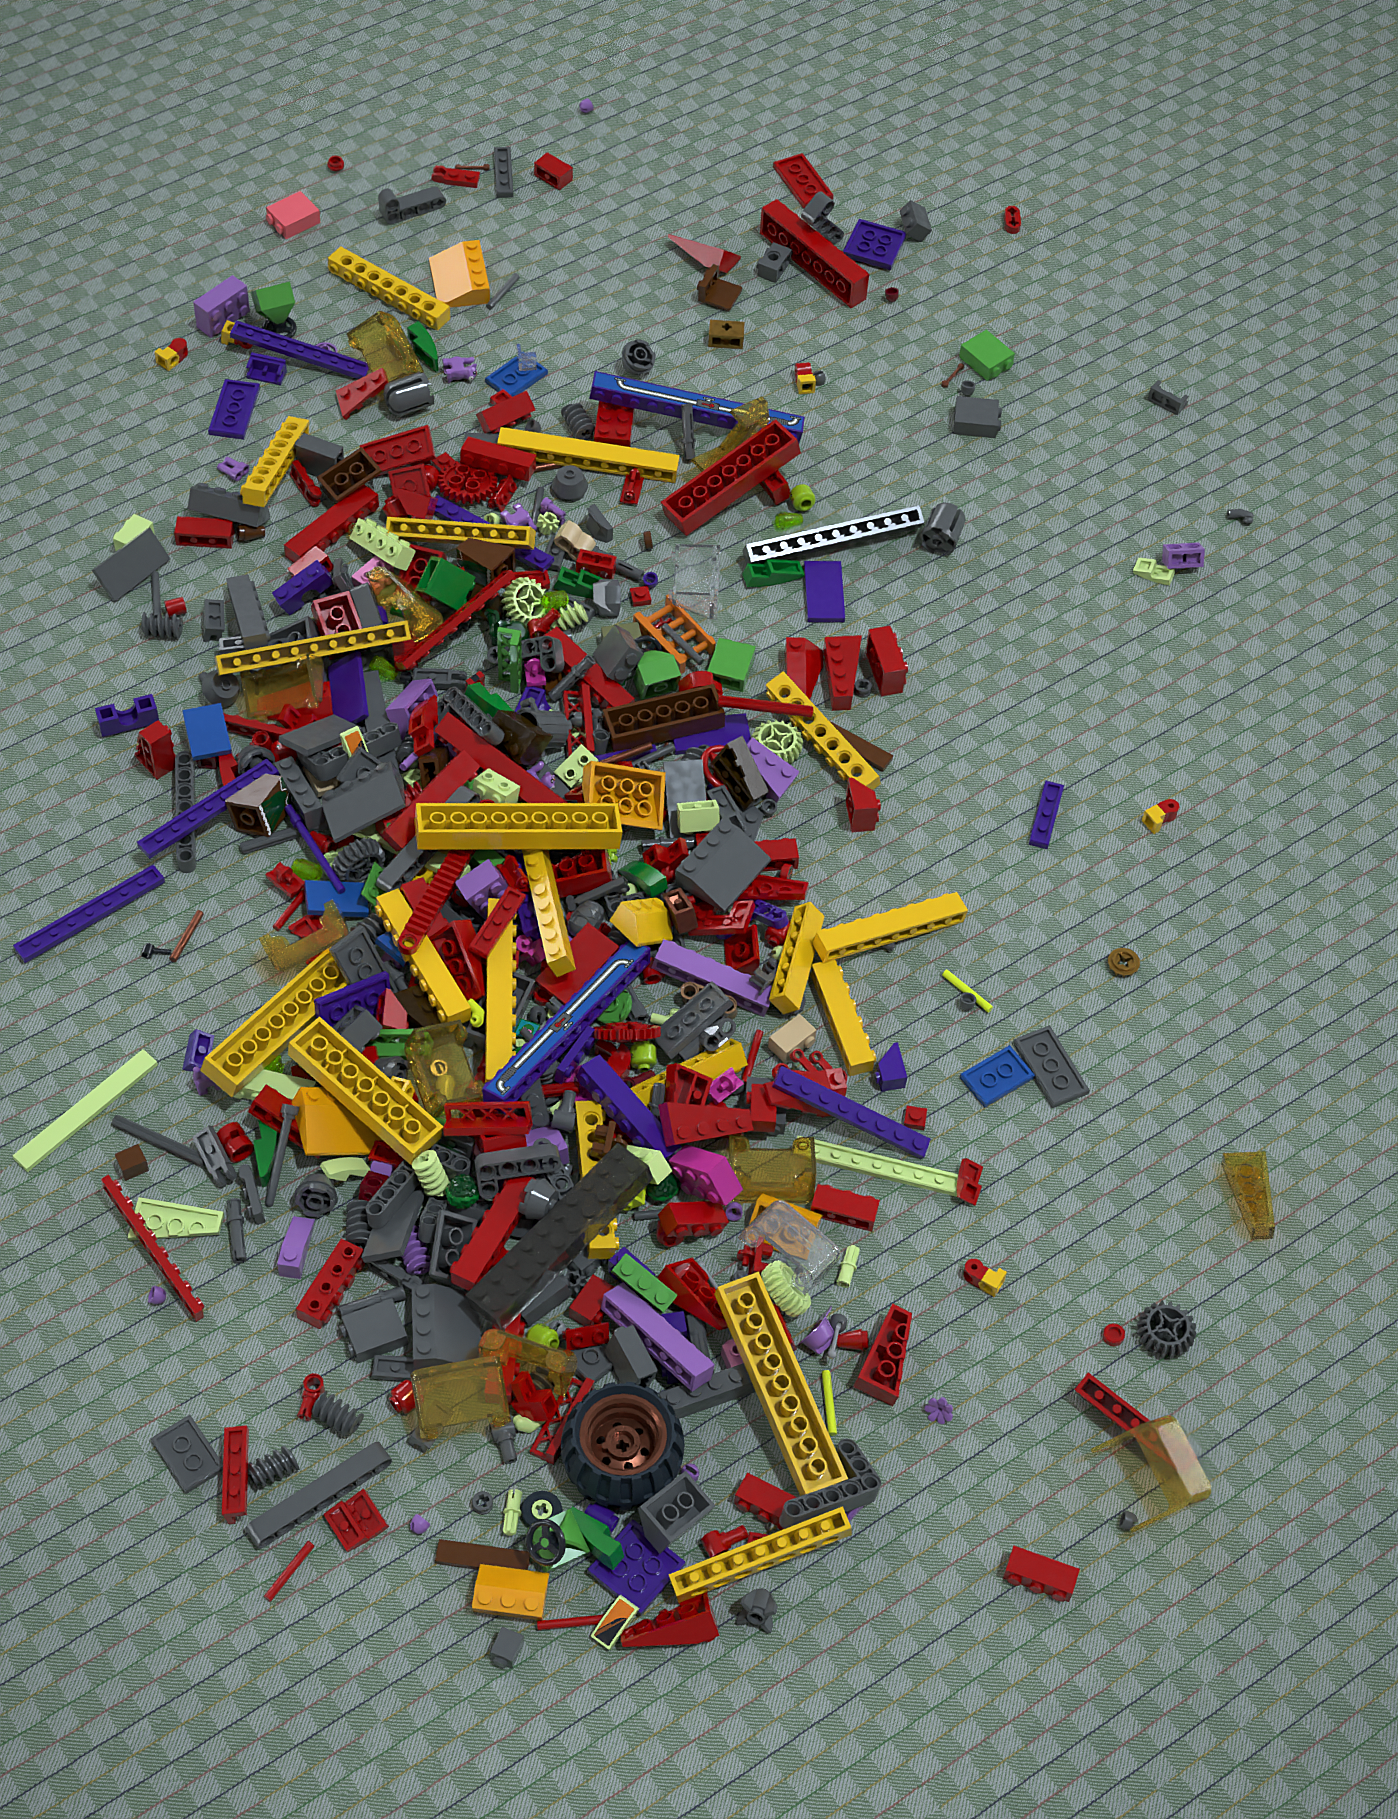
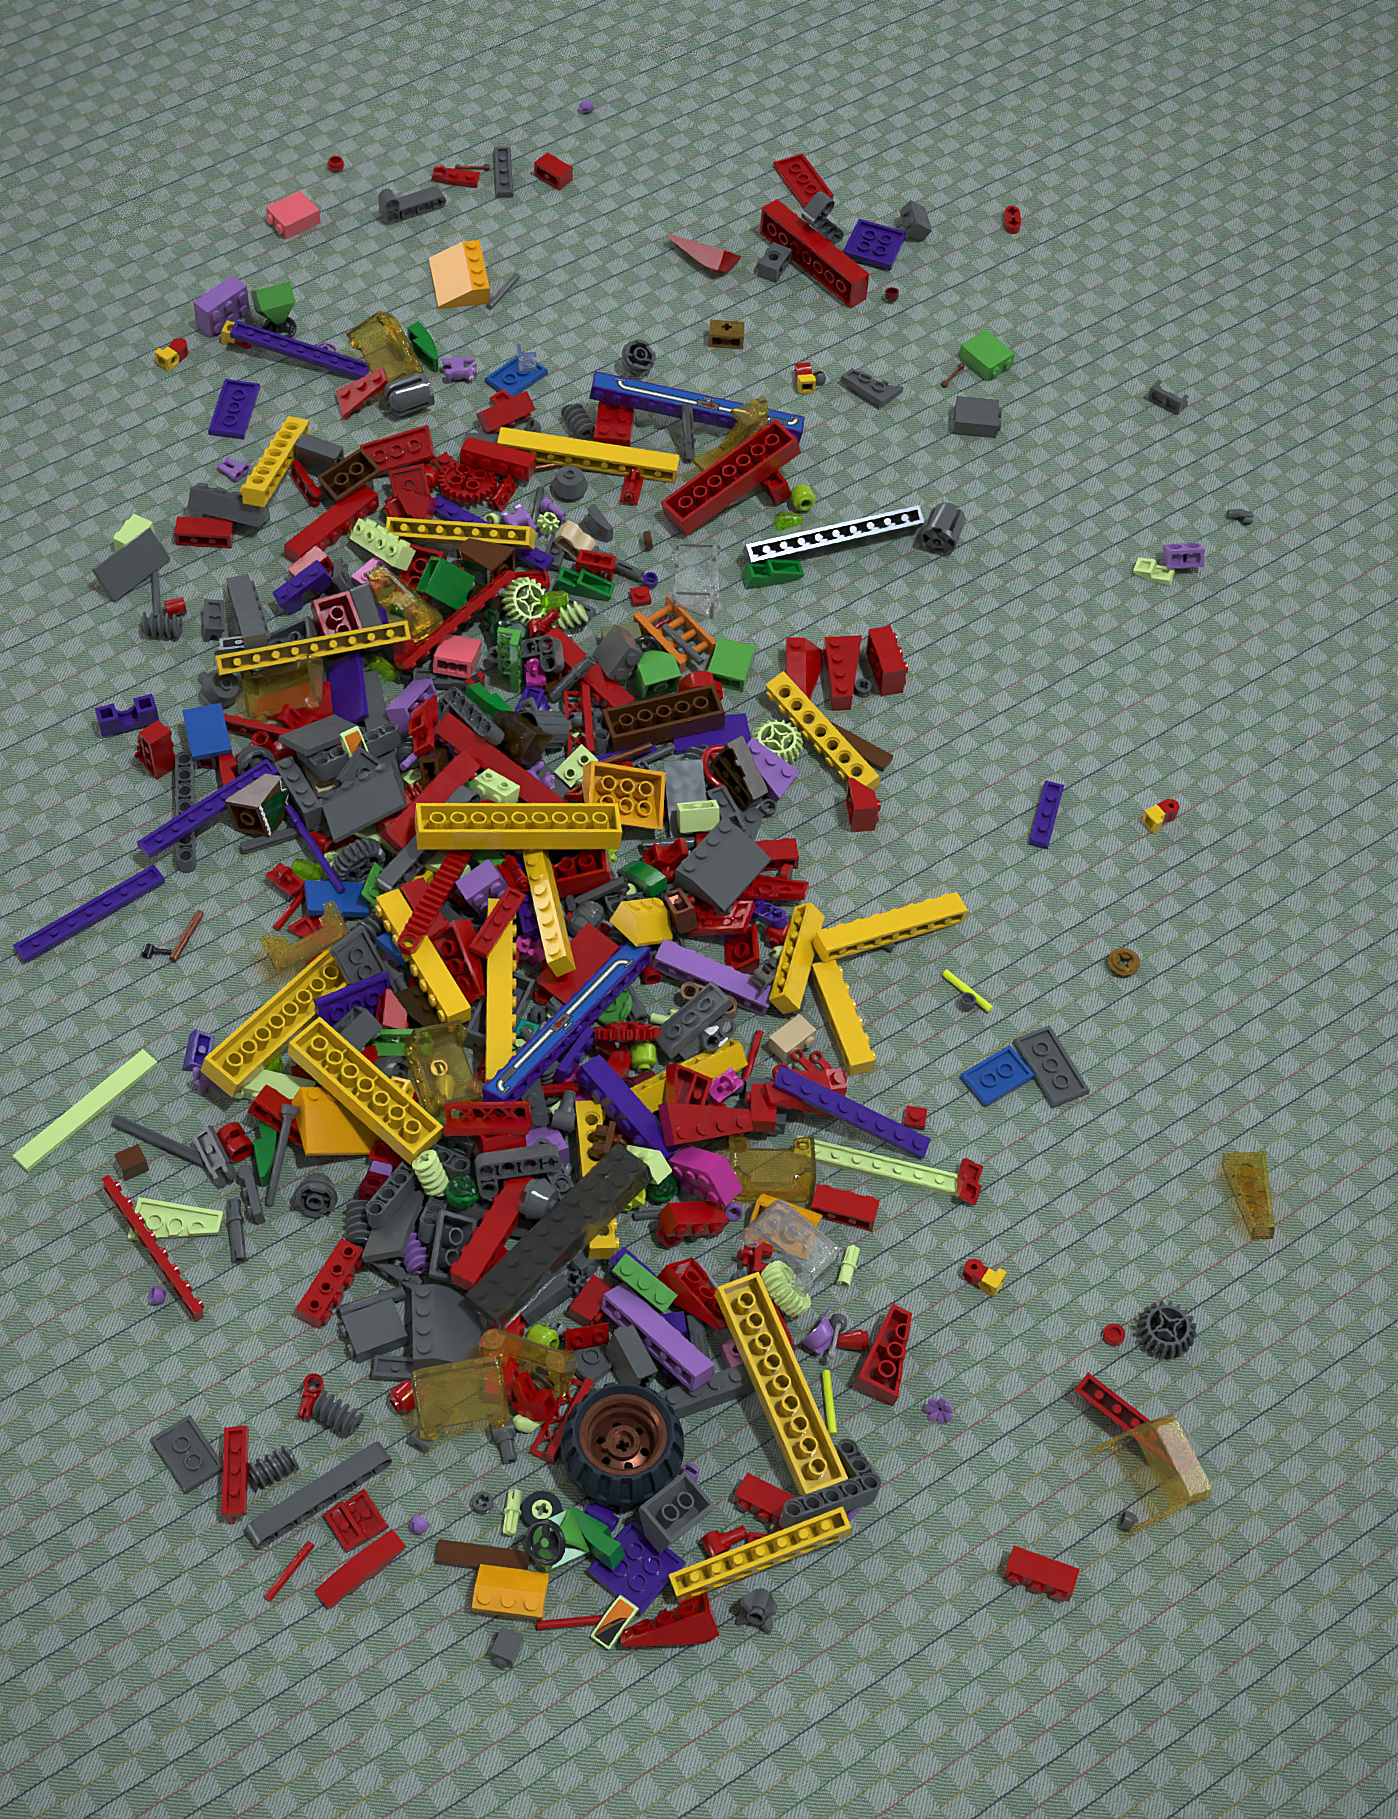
(247, 532): reddish brown cone -> none
(266, 368): dark purple hinge -> none
(295, 1247): medium lavender slope -> none
(343, 1167): yellowish green slope -> none
(360, 1568): none -> red slope
(389, 288): yellow brick -> none
(457, 656): none -> coral brick
(478, 1014): neon yellow arm -> none
(607, 597): dark grey slope -> none
(657, 1098): dark grey axle -> none
(717, 291): reddish brown bracket -> none
(765, 706): red axle -> none
(824, 591): dark purple tile -> none
(874, 390): none -> dark grey wing
(891, 1070): dark purple slope -> none
(968, 387): dark grey hinge -> none

